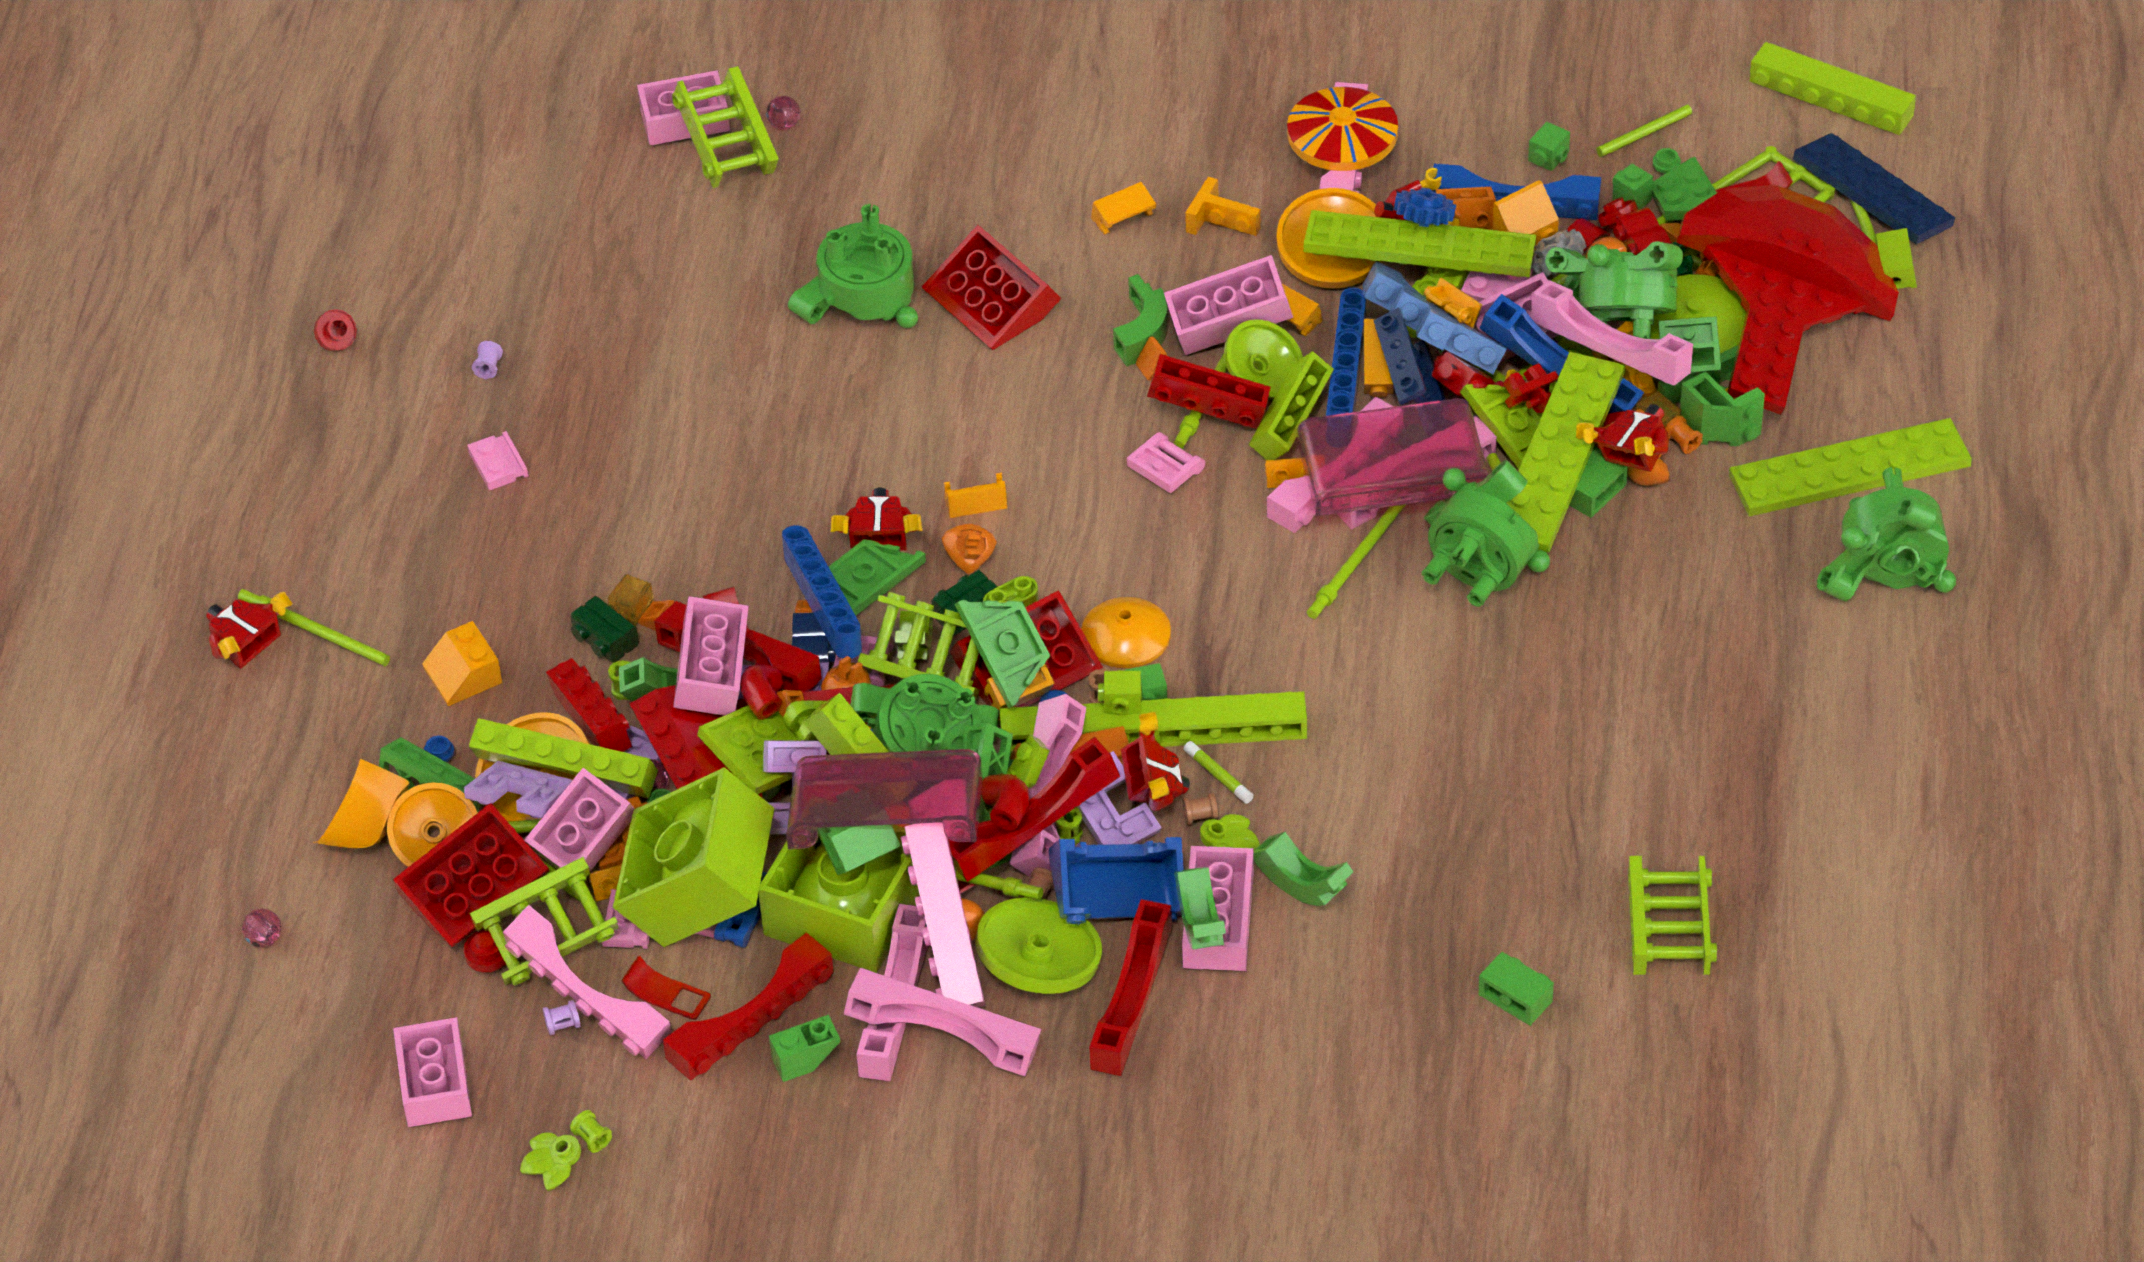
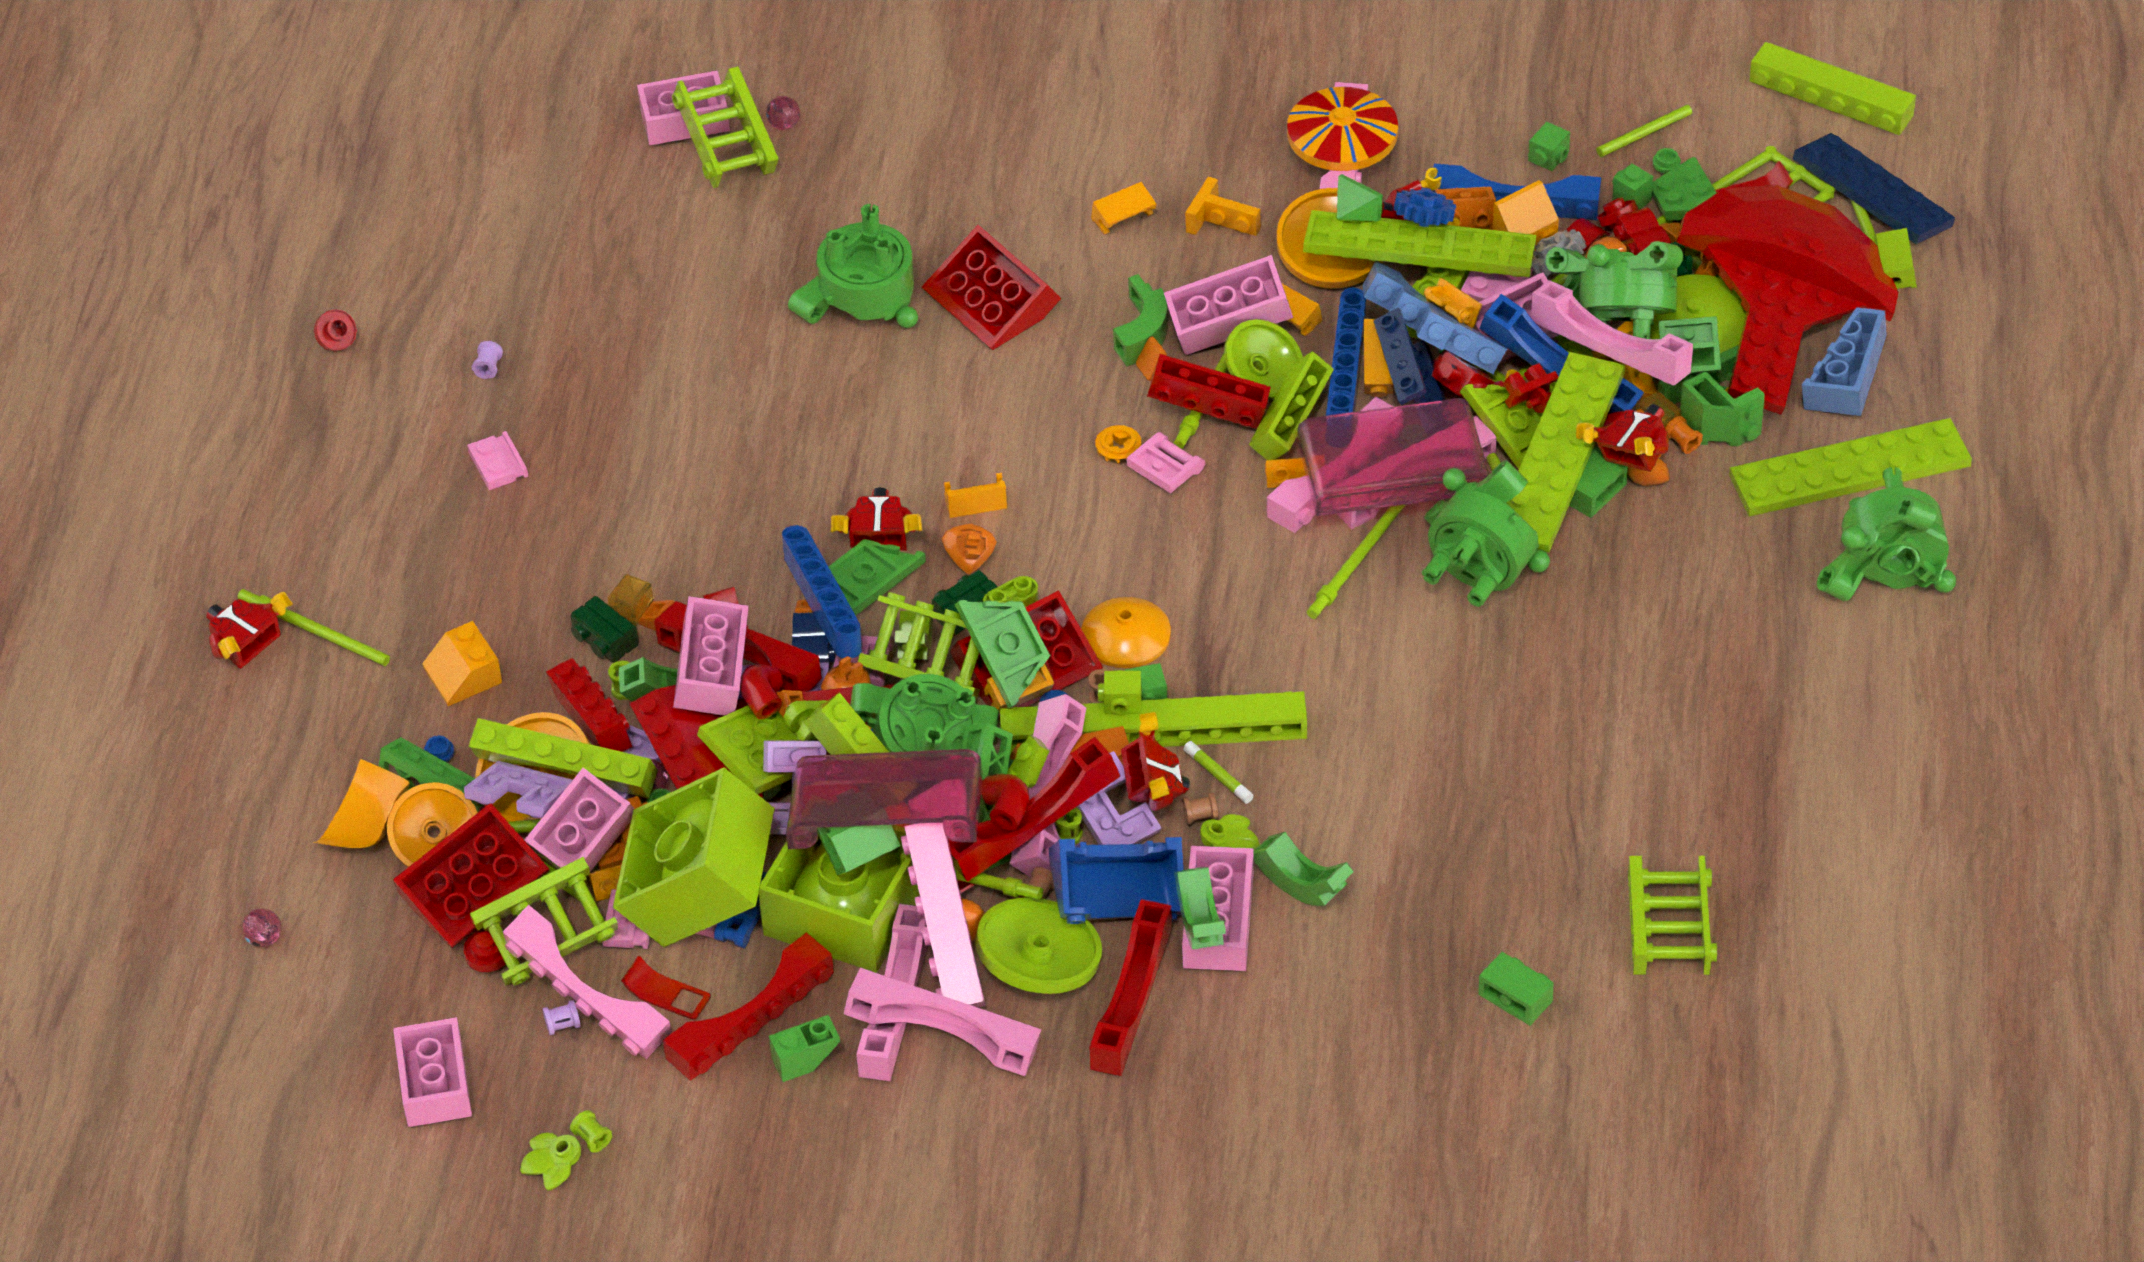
(1123, 436): none -> light orange gear
(1357, 201): none -> bright green slope
(1847, 370): none -> medium blue wedge

